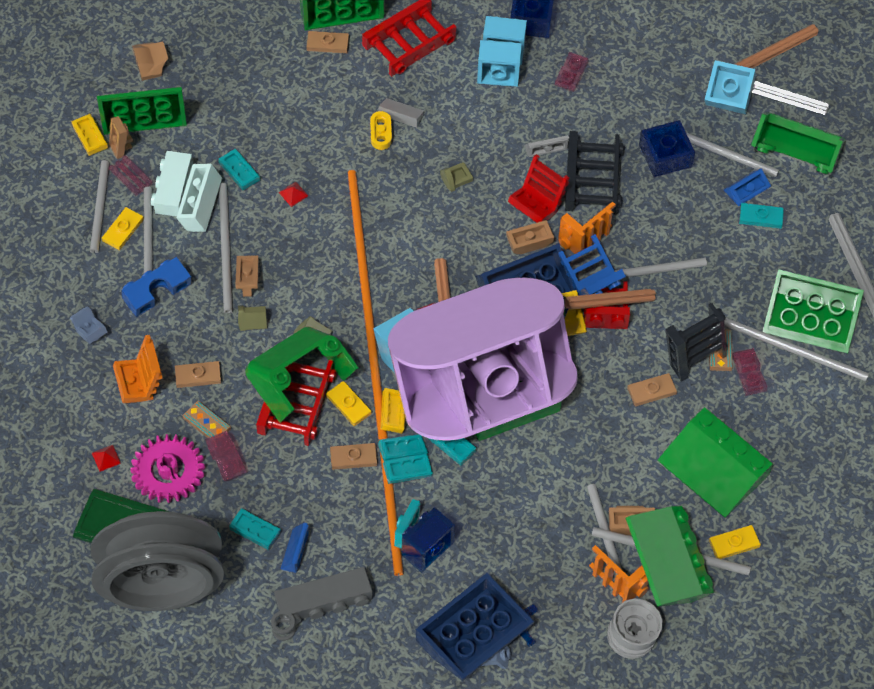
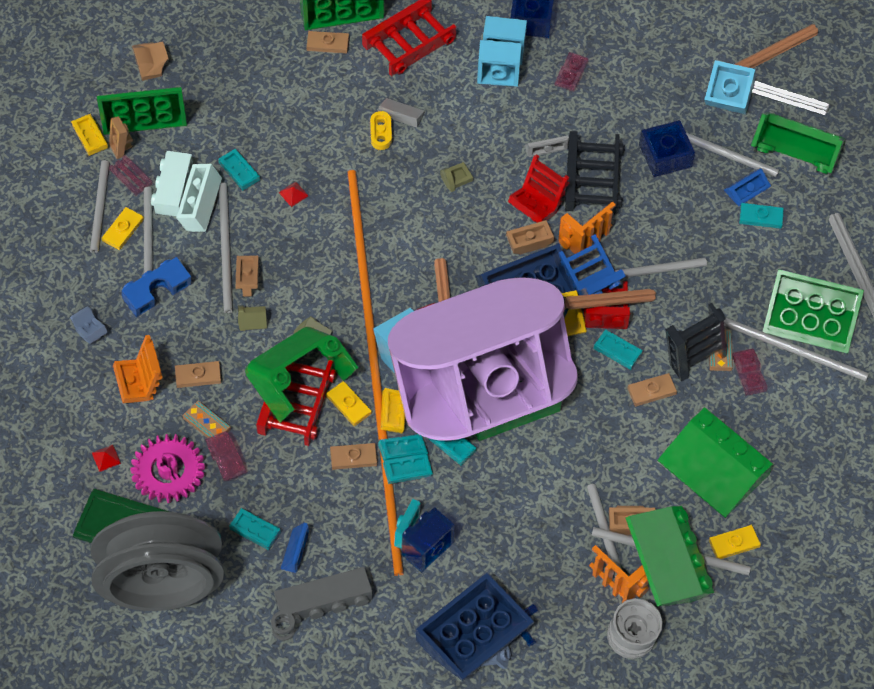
(618, 349): none -> teal plate

